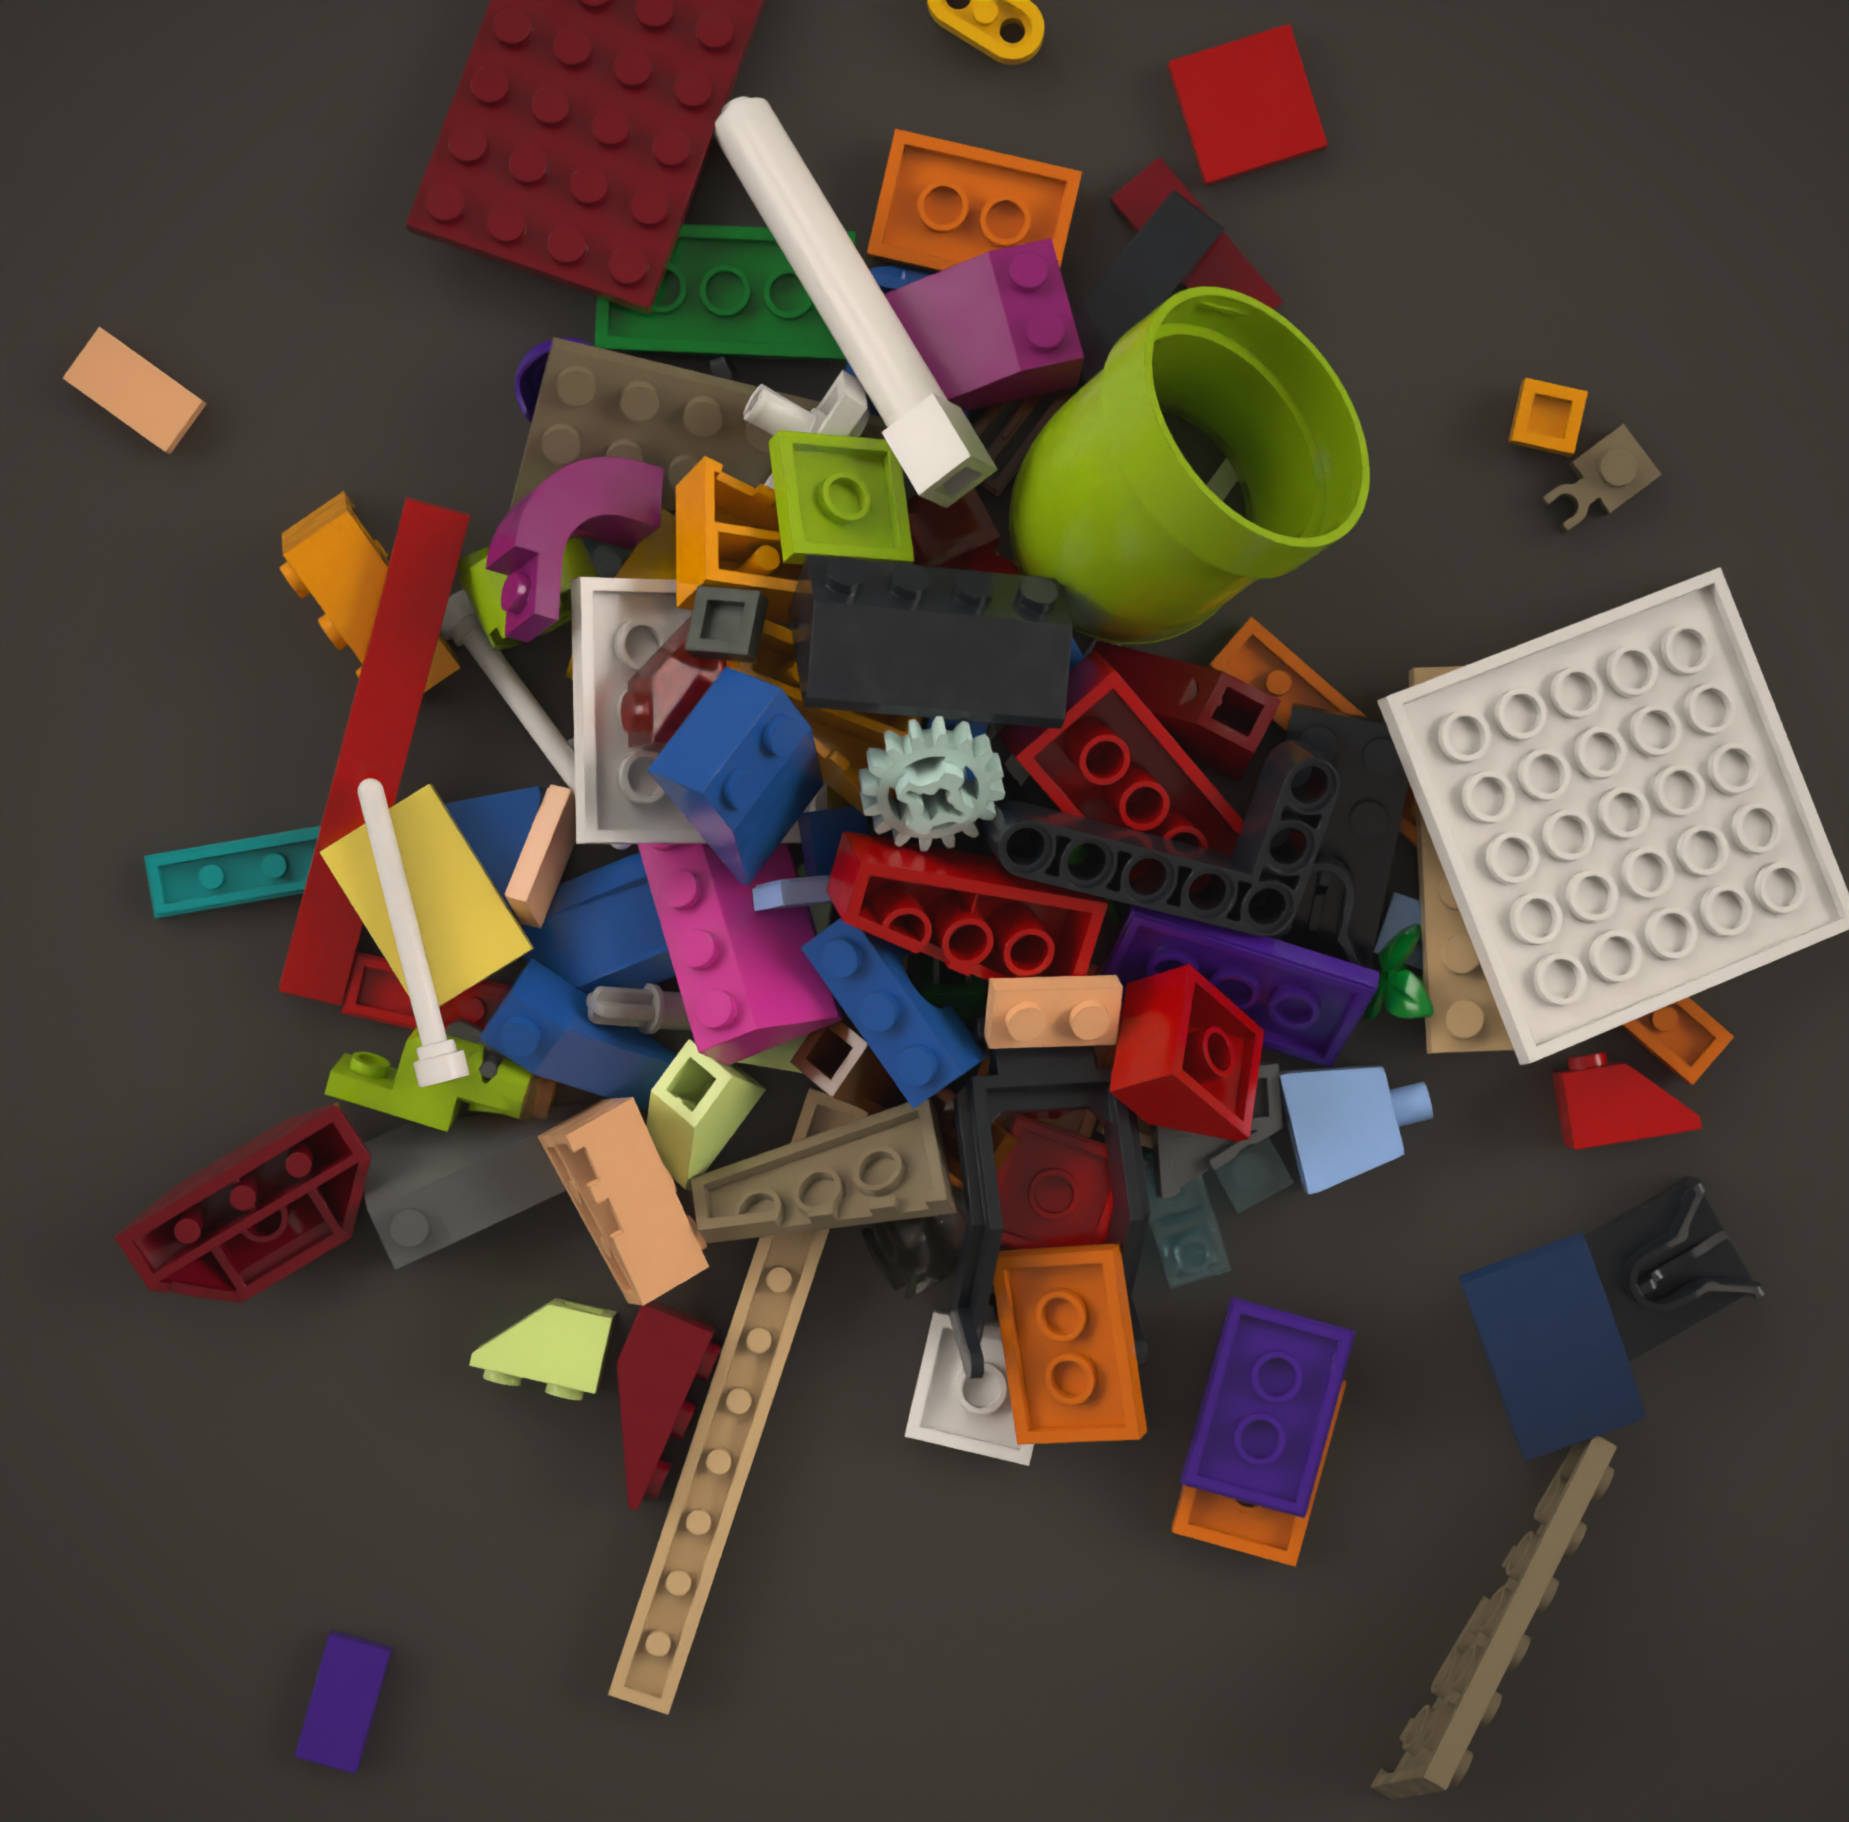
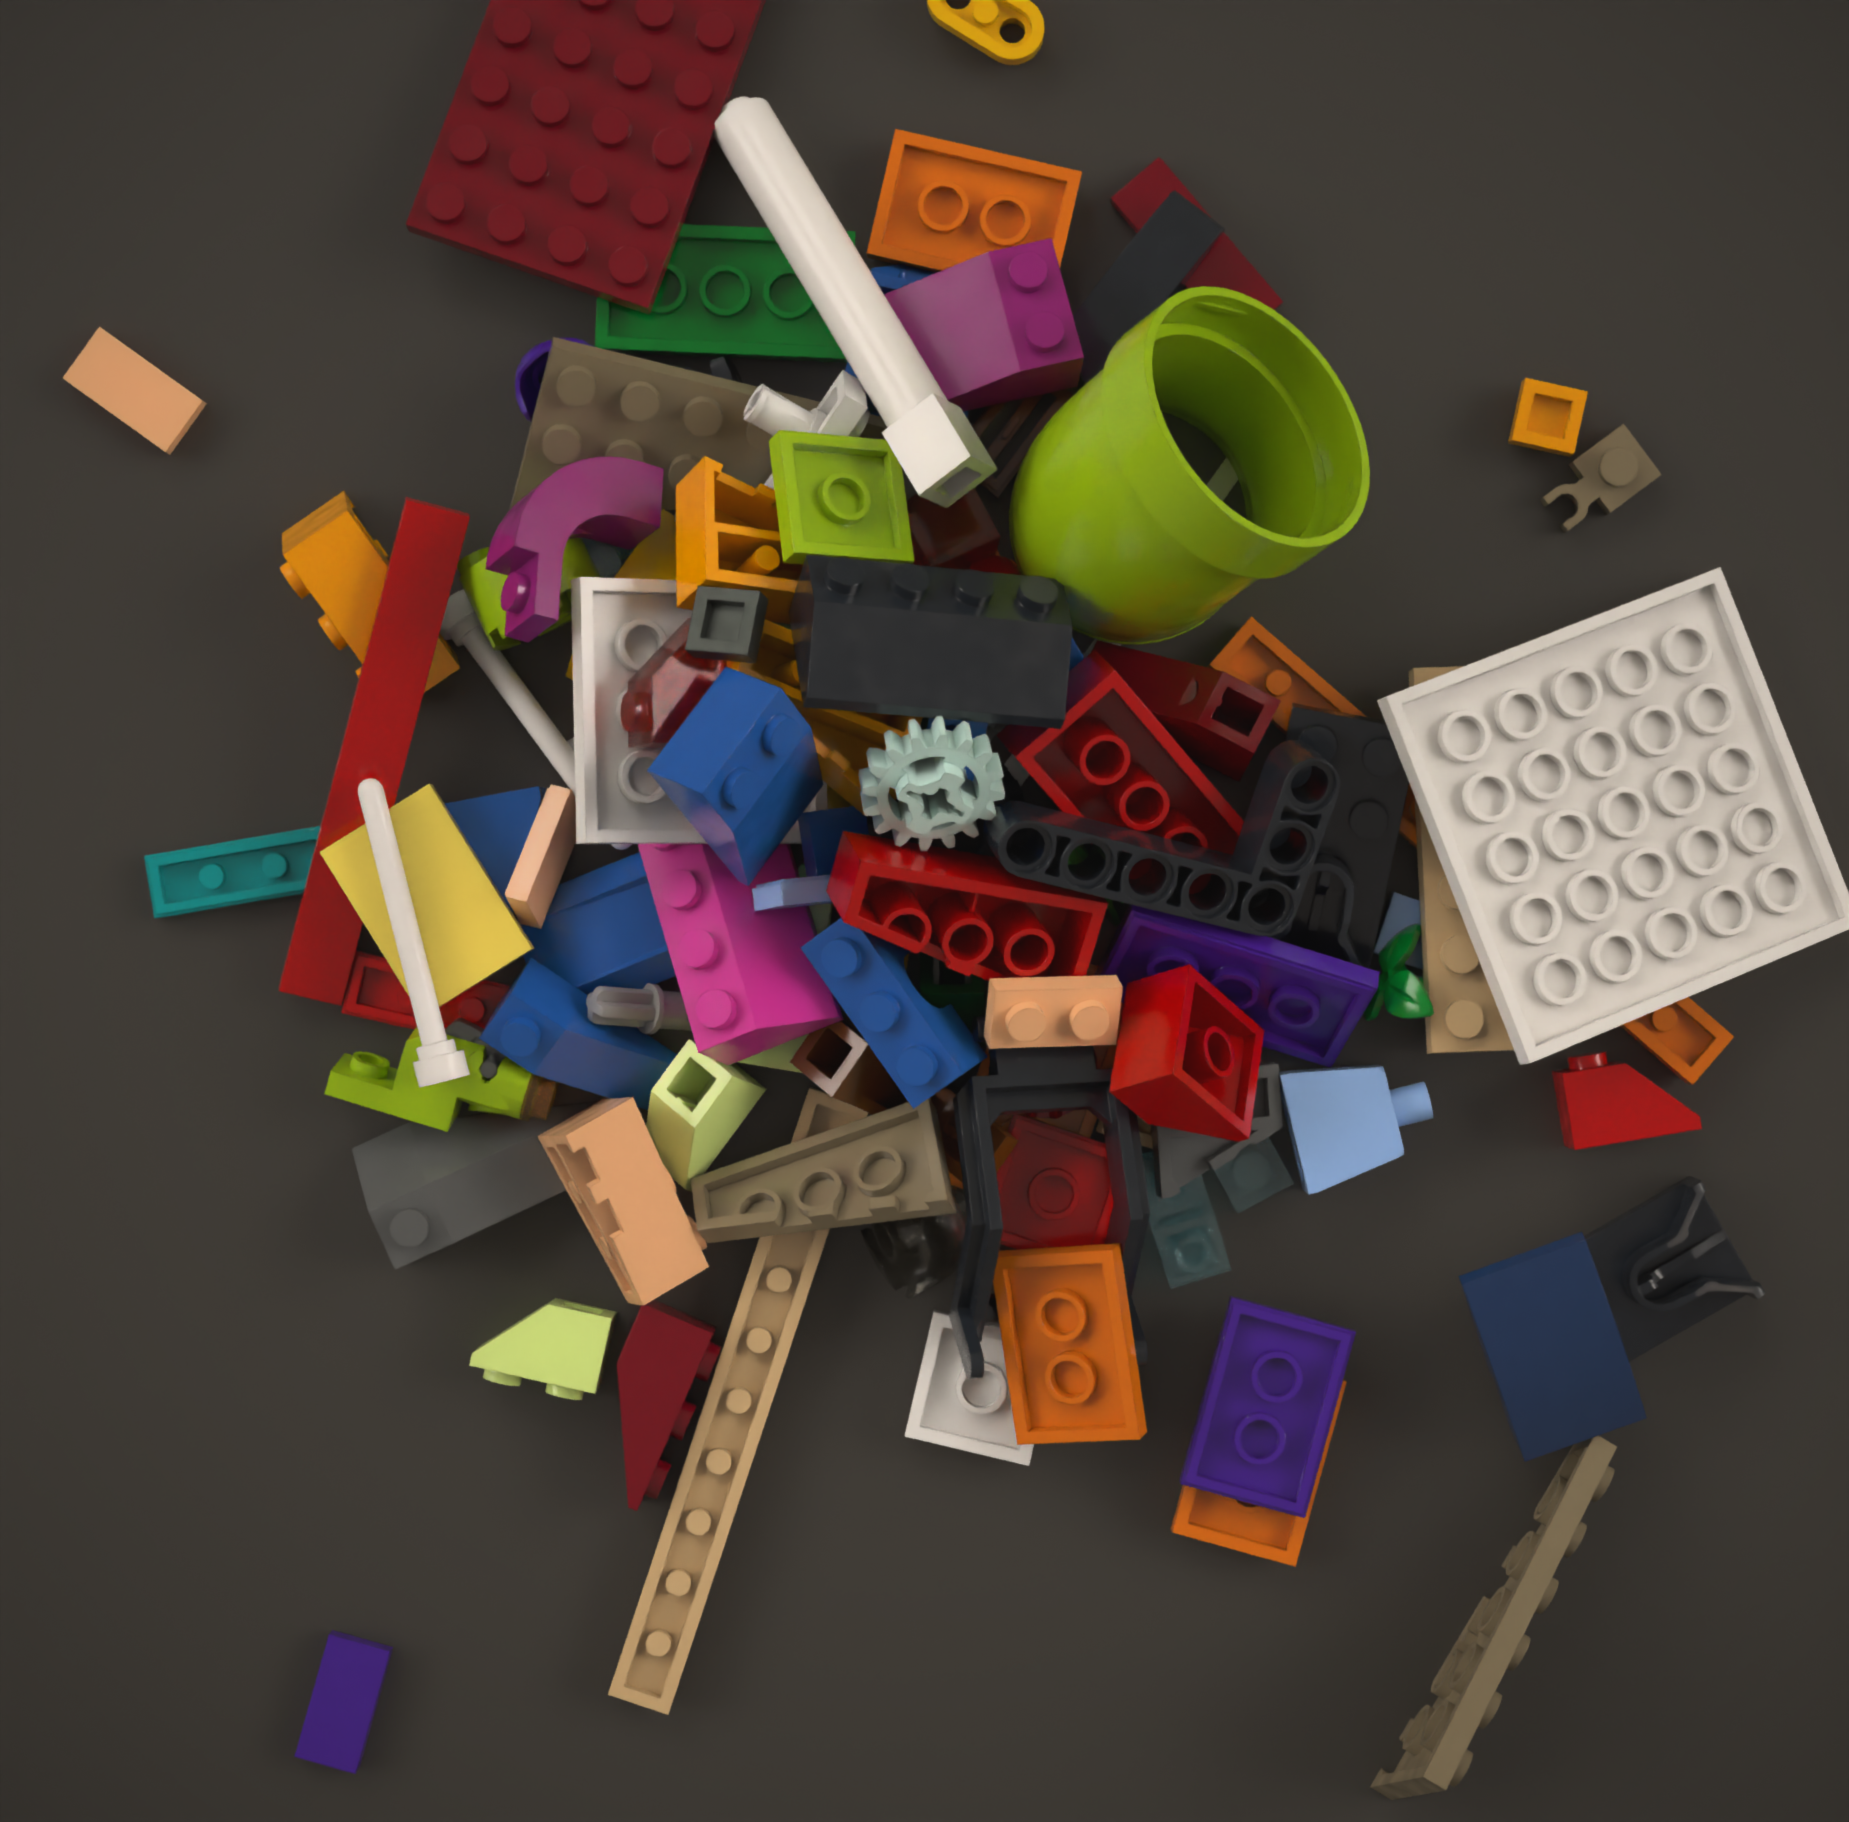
(254, 1211): dark red wedge -> none
(1247, 105): red tile -> none

